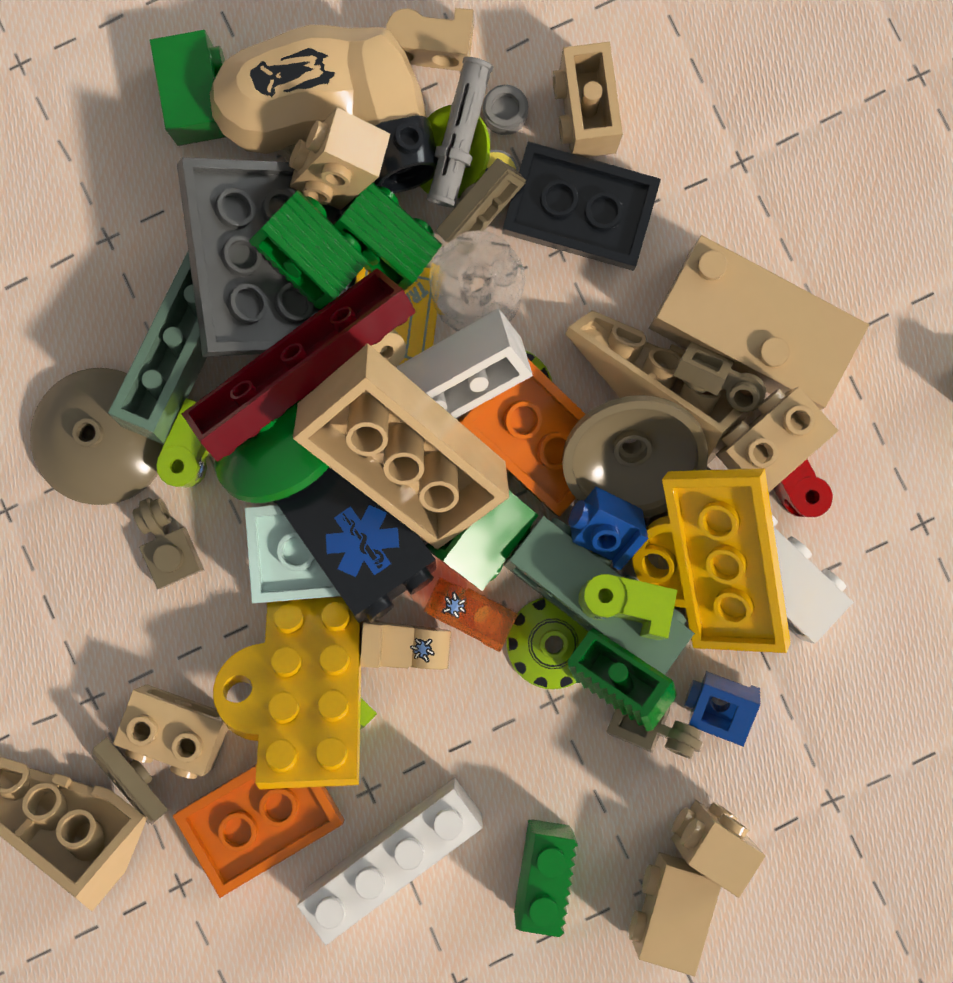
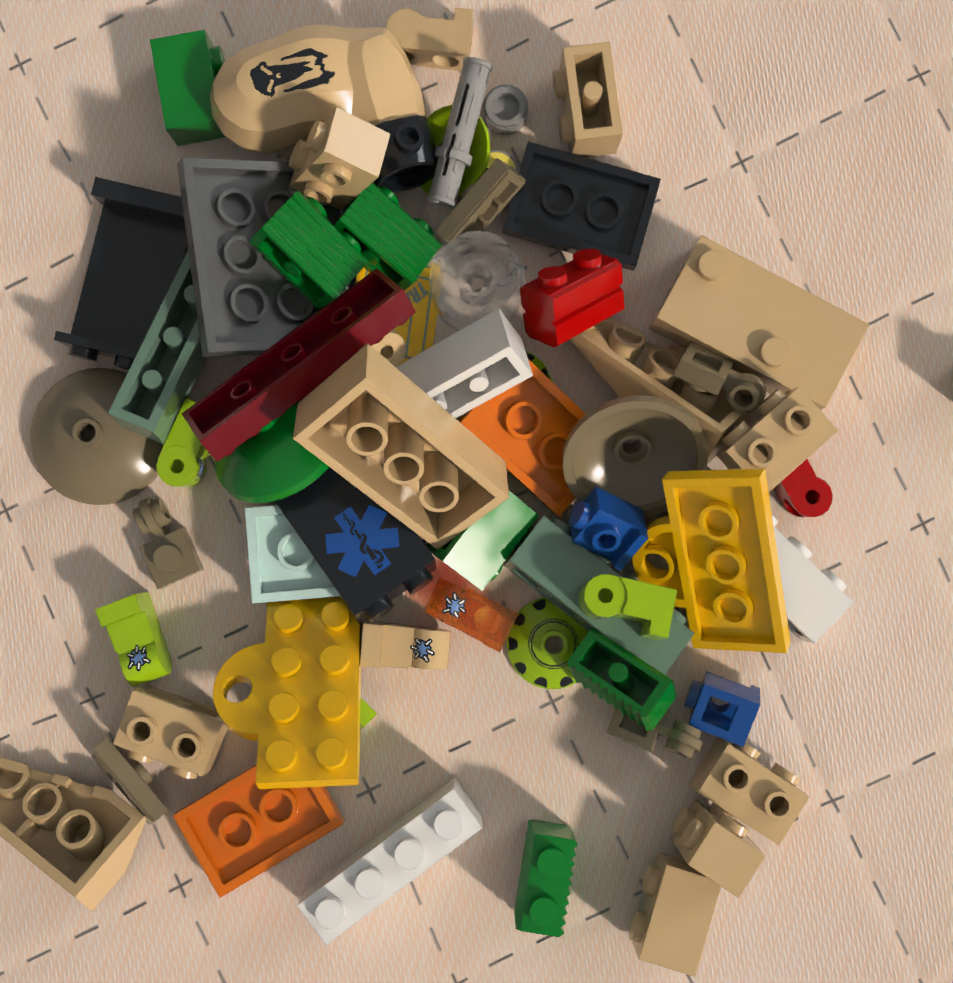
(128, 271): none -> black panel
(136, 638): none -> lime leg
(572, 297): none -> red brick
(750, 790): none -> tan brick

